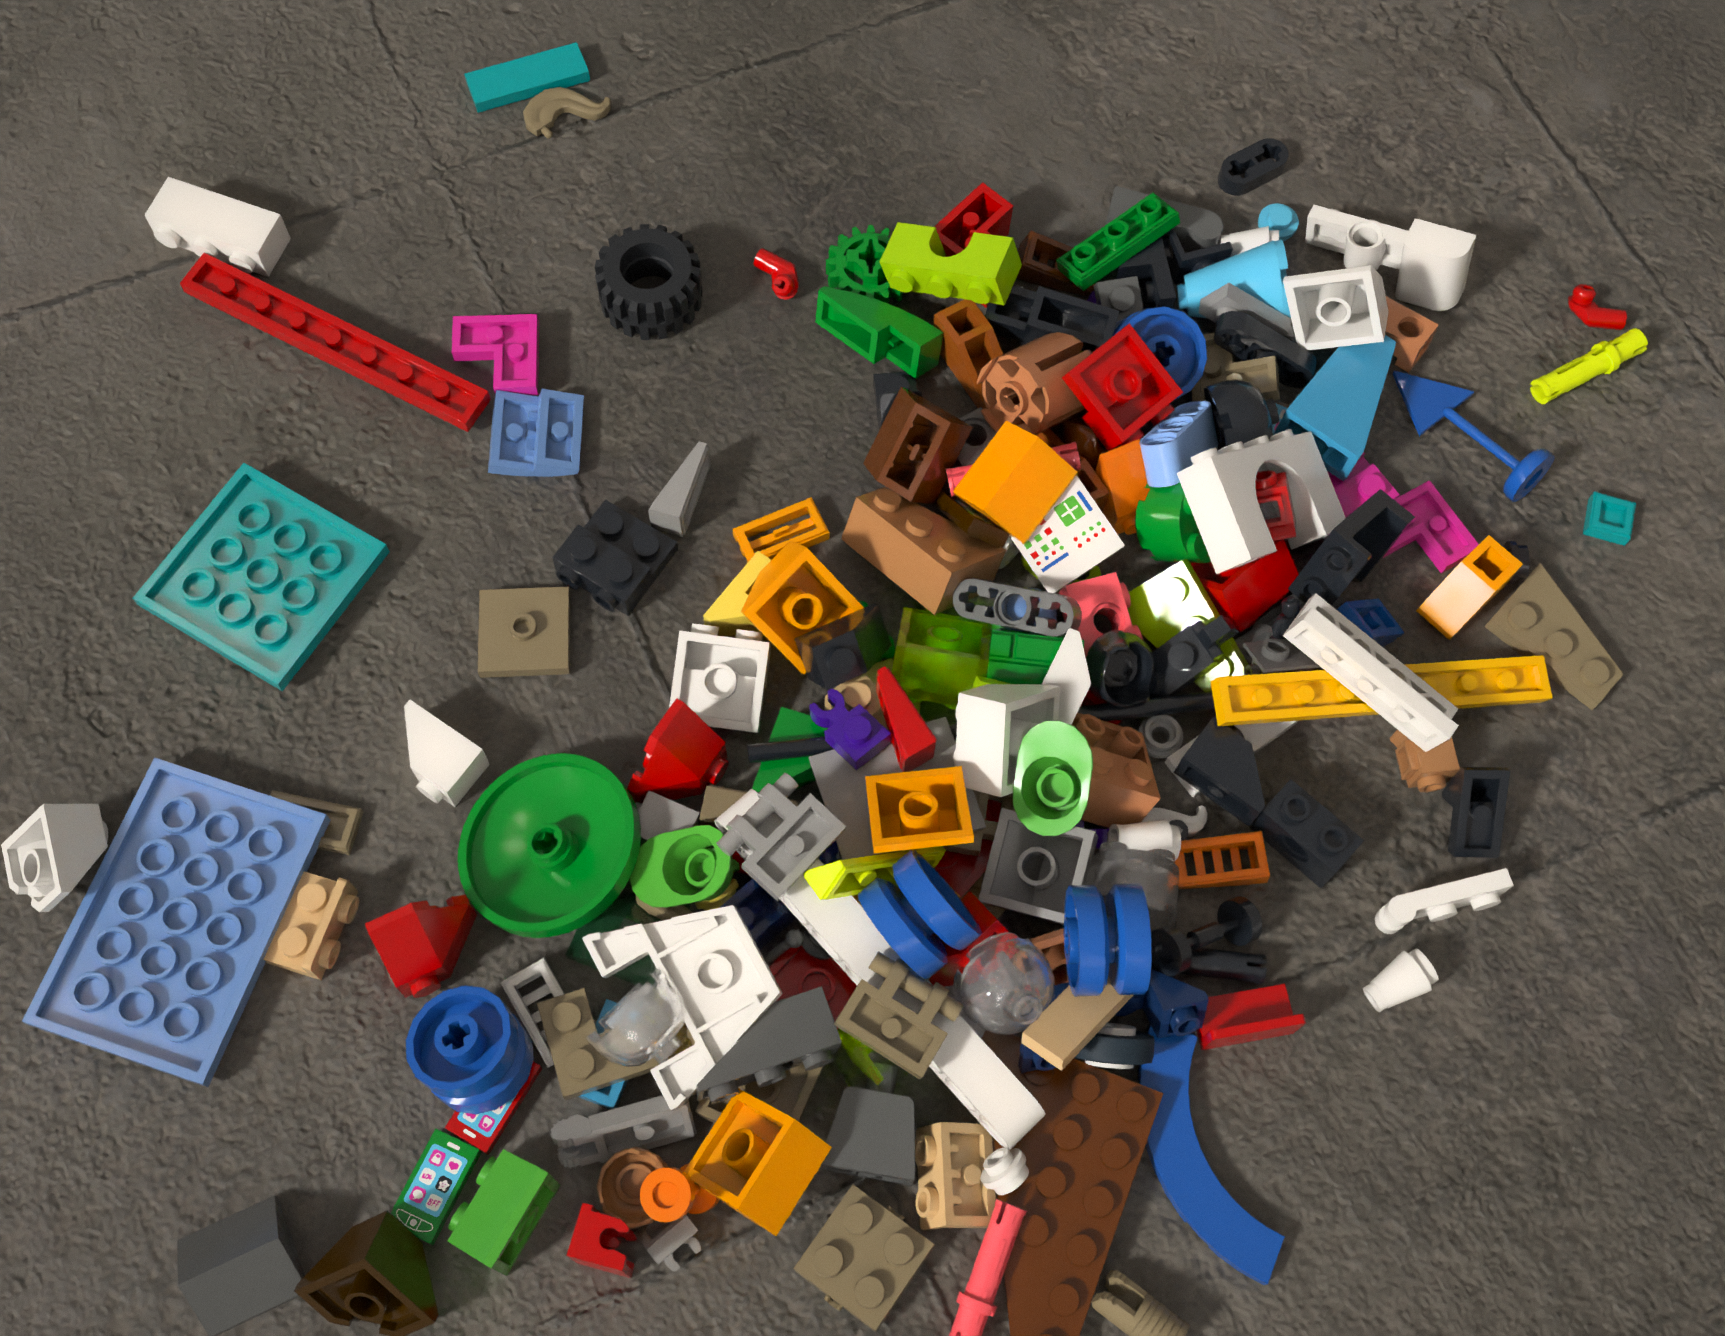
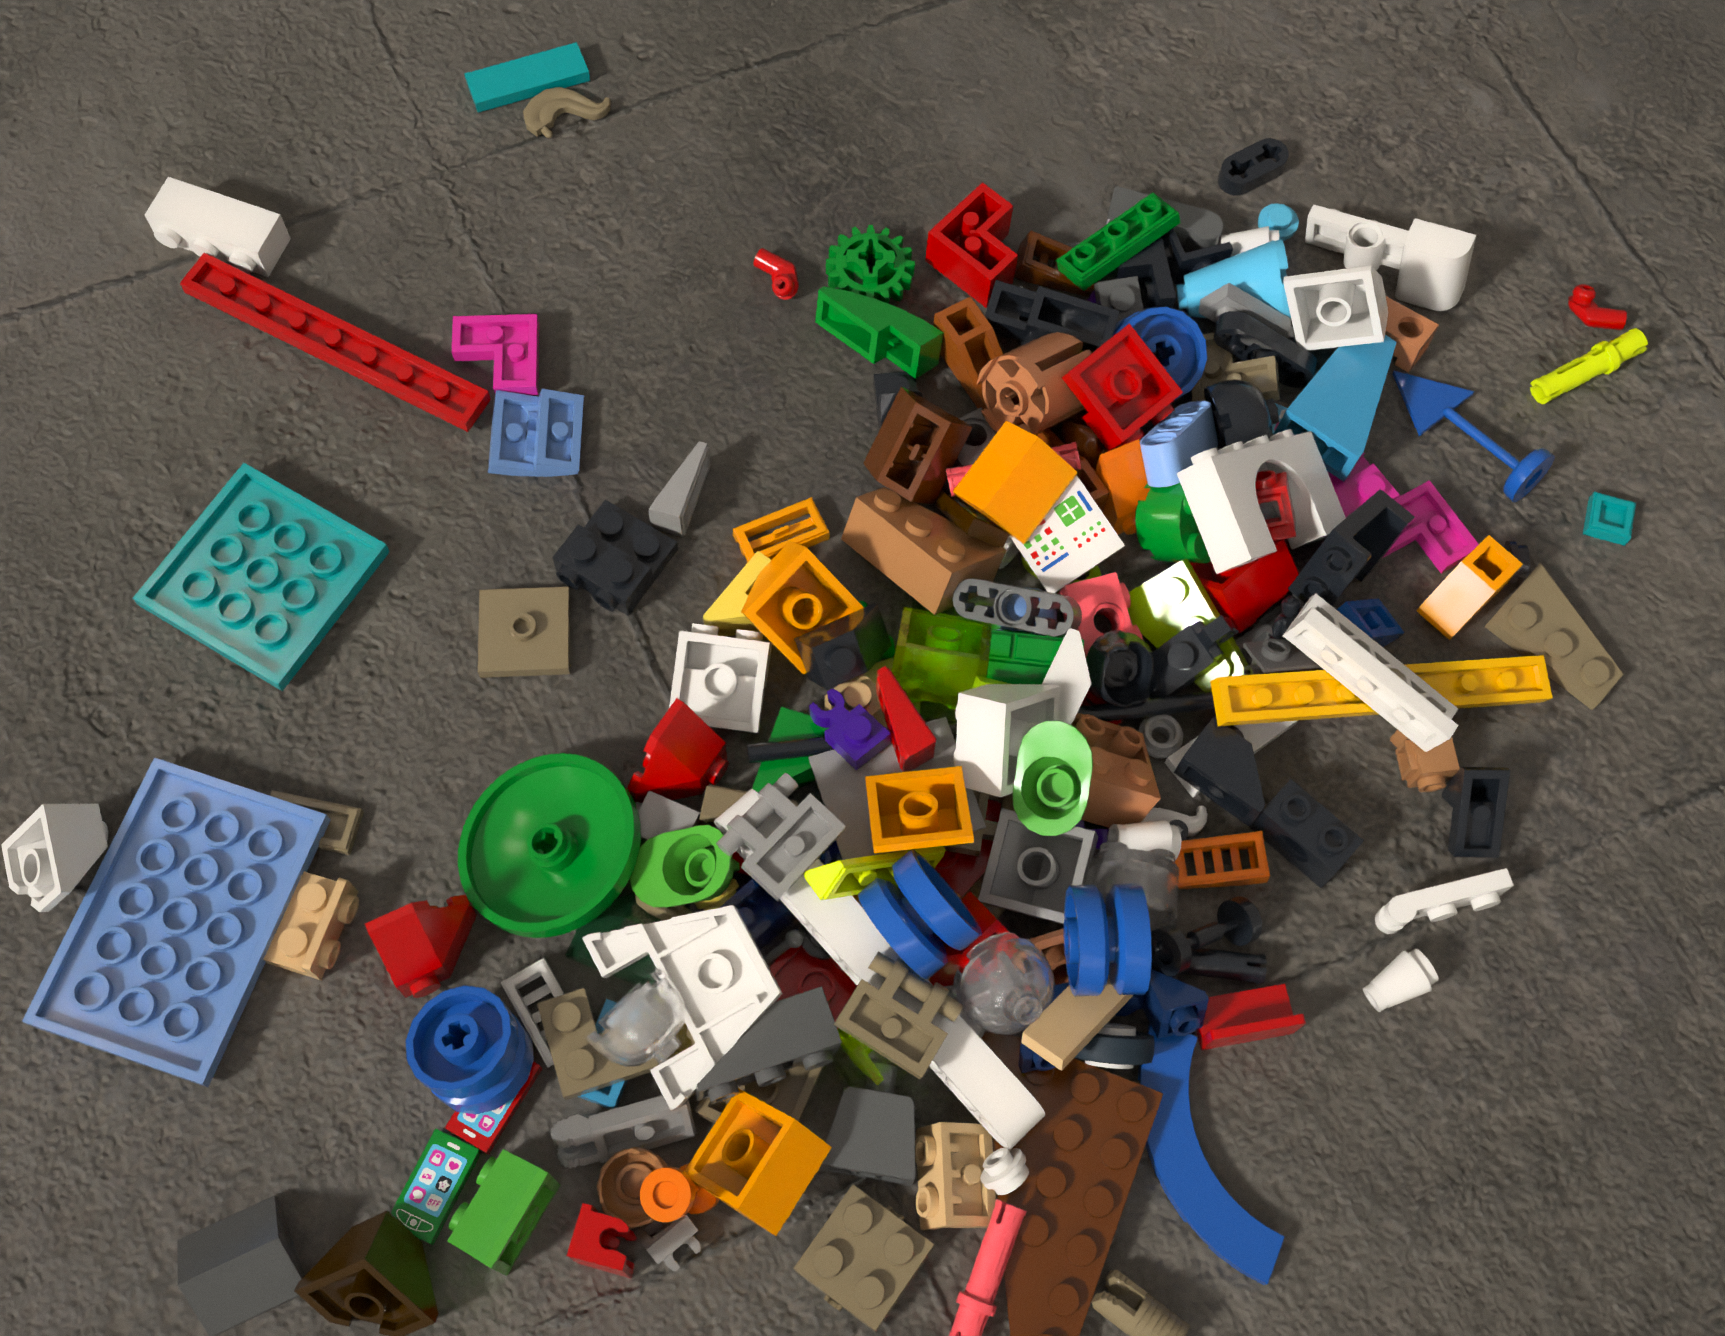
(441, 757): white slope -> none
(642, 255): black tyre -> none
(979, 273): lime arch -> none

